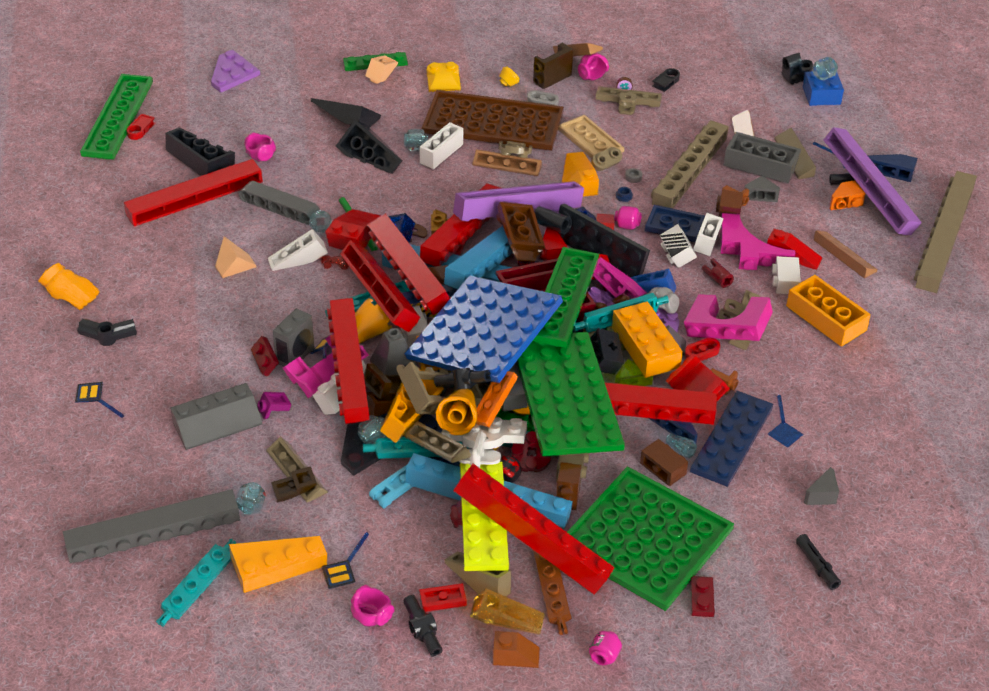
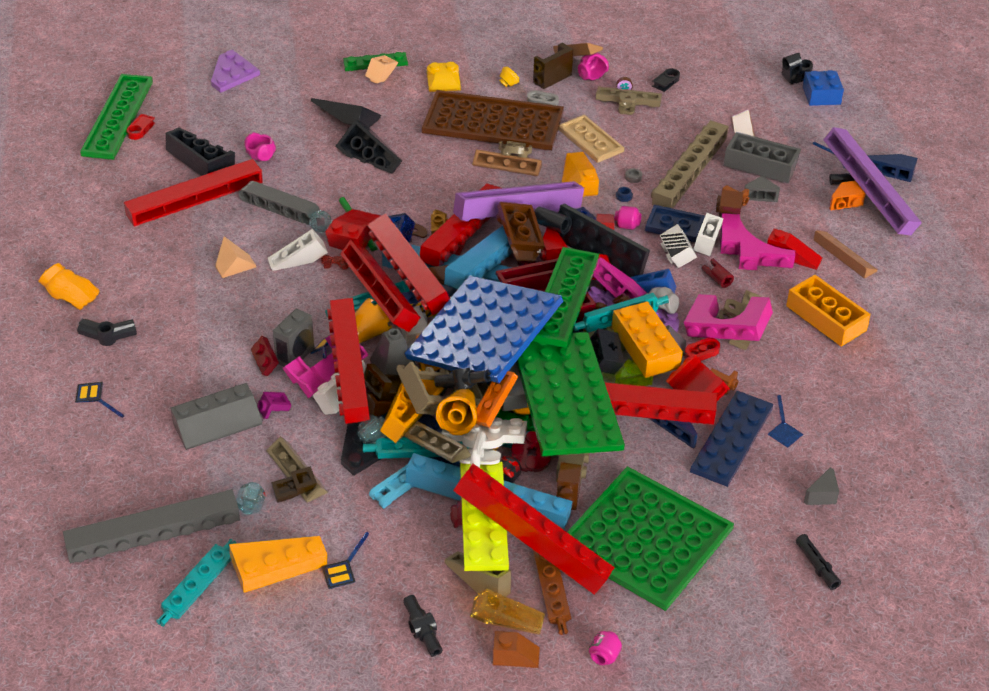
(371, 606): dark pink hair -> none
(414, 139): clear light blue head -> none
(441, 145): white brick -> none
(443, 597): red plate -> none
(607, 158): dark tan plate -> none
(664, 462): reddish brown brick -> none
(682, 445): clear light blue cone -> none
(702, 596): dark red plate -> none
(786, 274): white brick -> none
(805, 167): dark tan slope -> none
(825, 68): clear light blue head -> none
(944, 232): dark tan brick -> none

